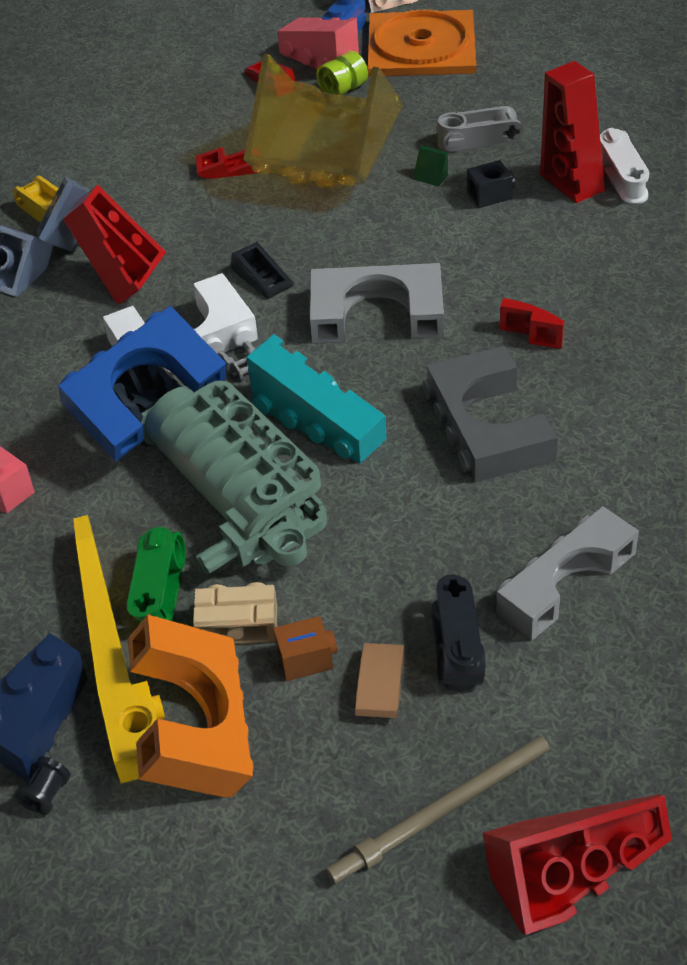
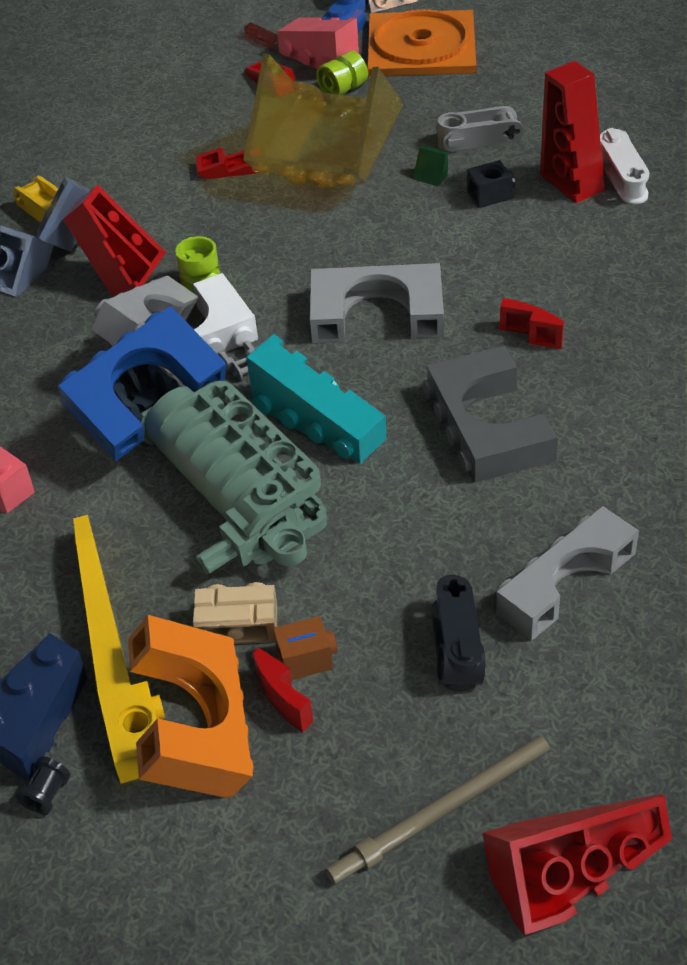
(131, 309): none -> light grey arch
(157, 574): green piece -> none
(196, 260): none -> lime wheel
(253, 254): black slope -> none
(262, 36): none -> clear red axle
(277, 686): none -> red slope
(379, 680): medium nougat slope -> none

